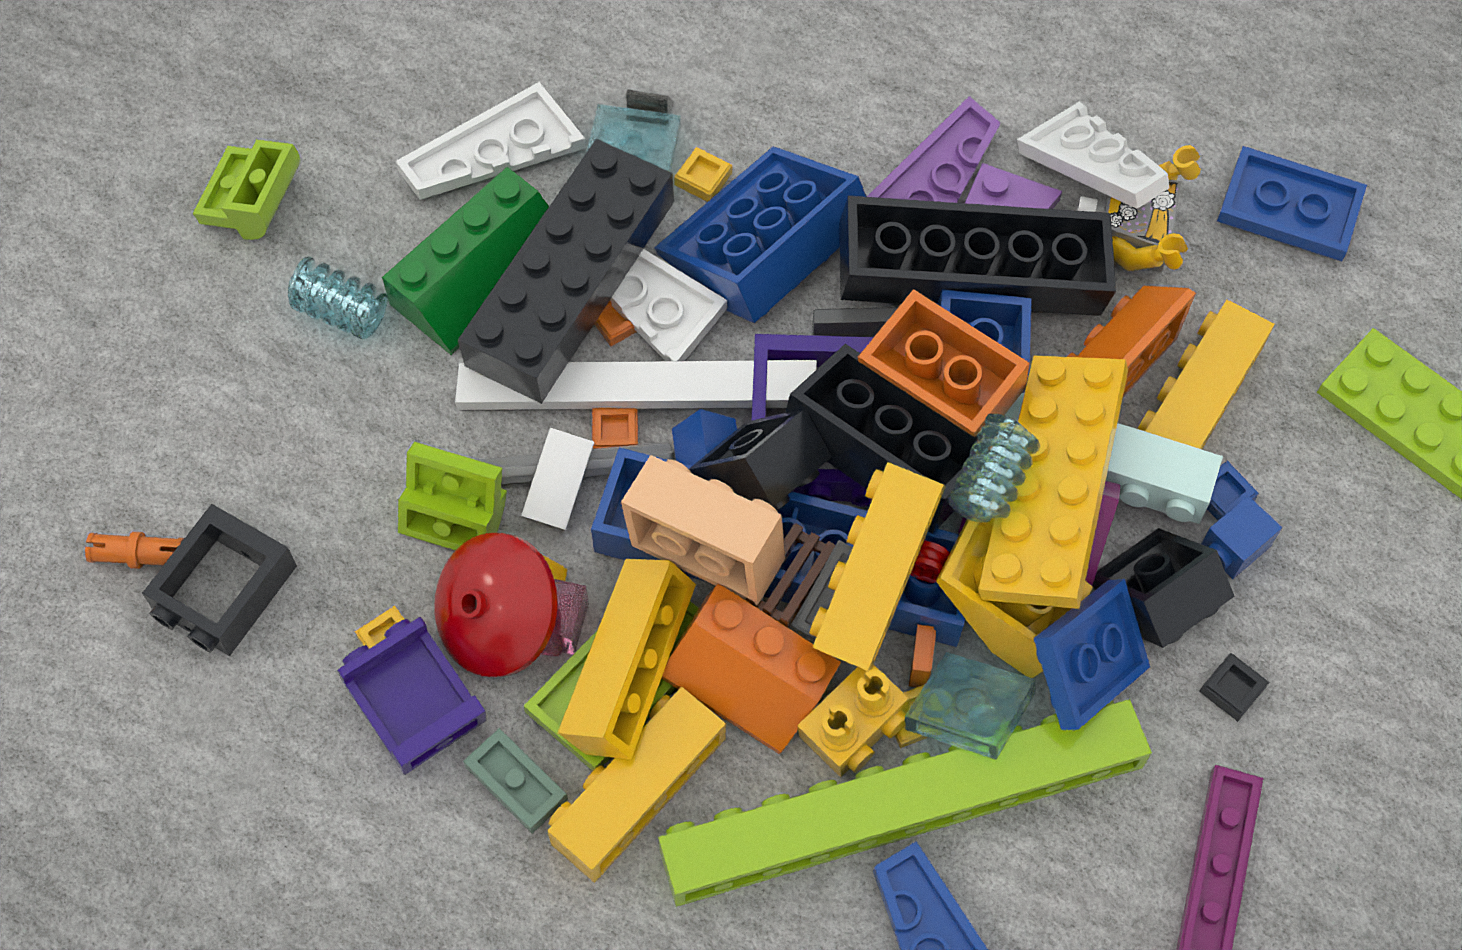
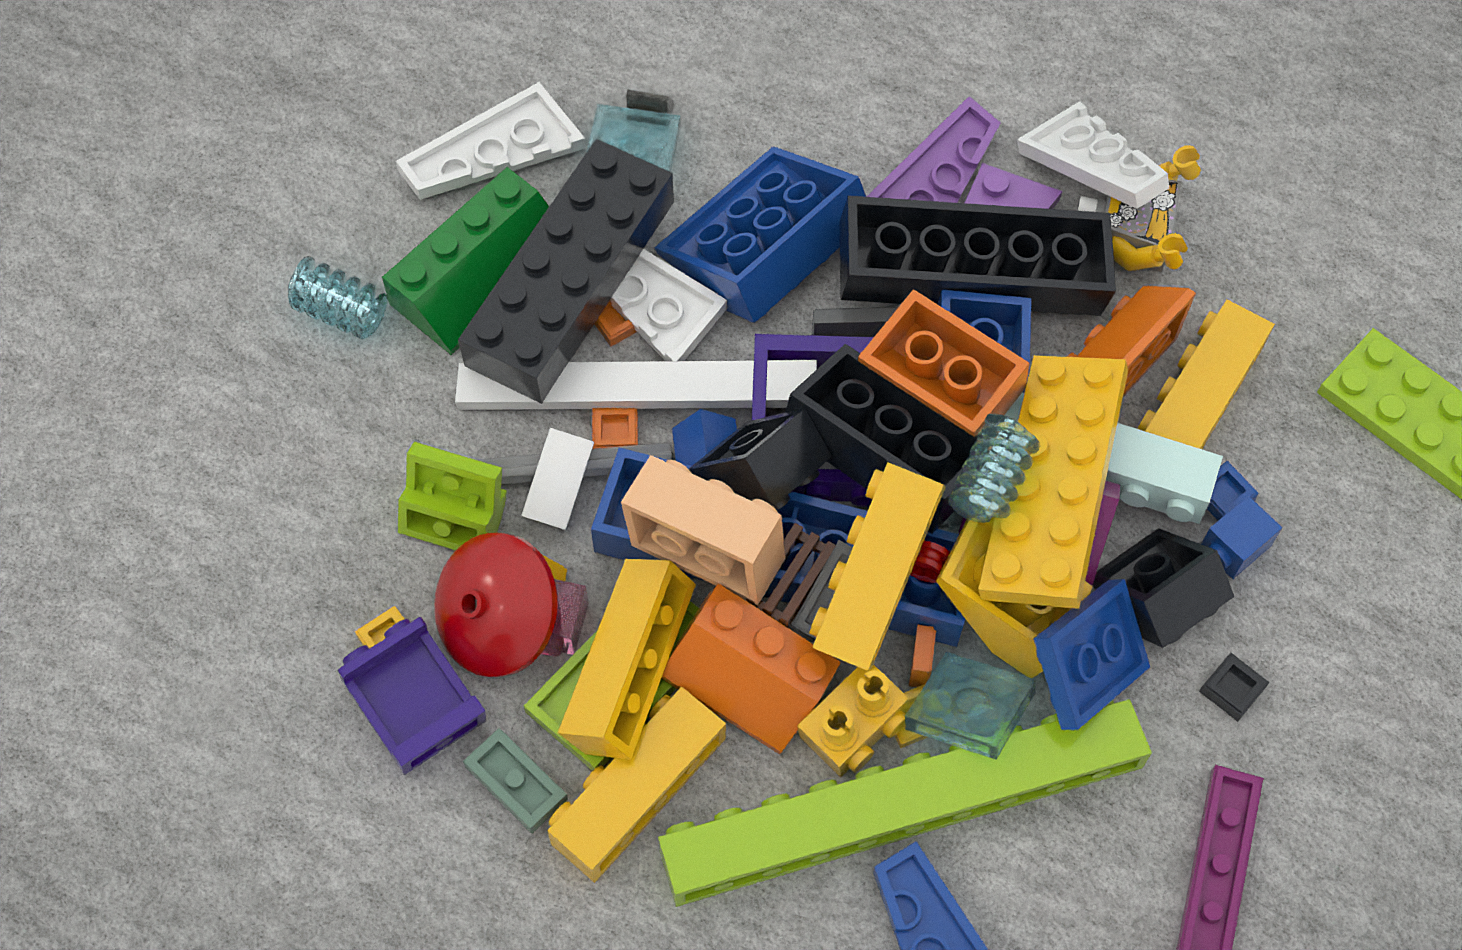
(130, 549): orange pin -> none
(218, 525): black window -> none
(248, 187): lime brick -> none
(703, 174): yellow tile -> none
(1292, 203): blue plate -> none

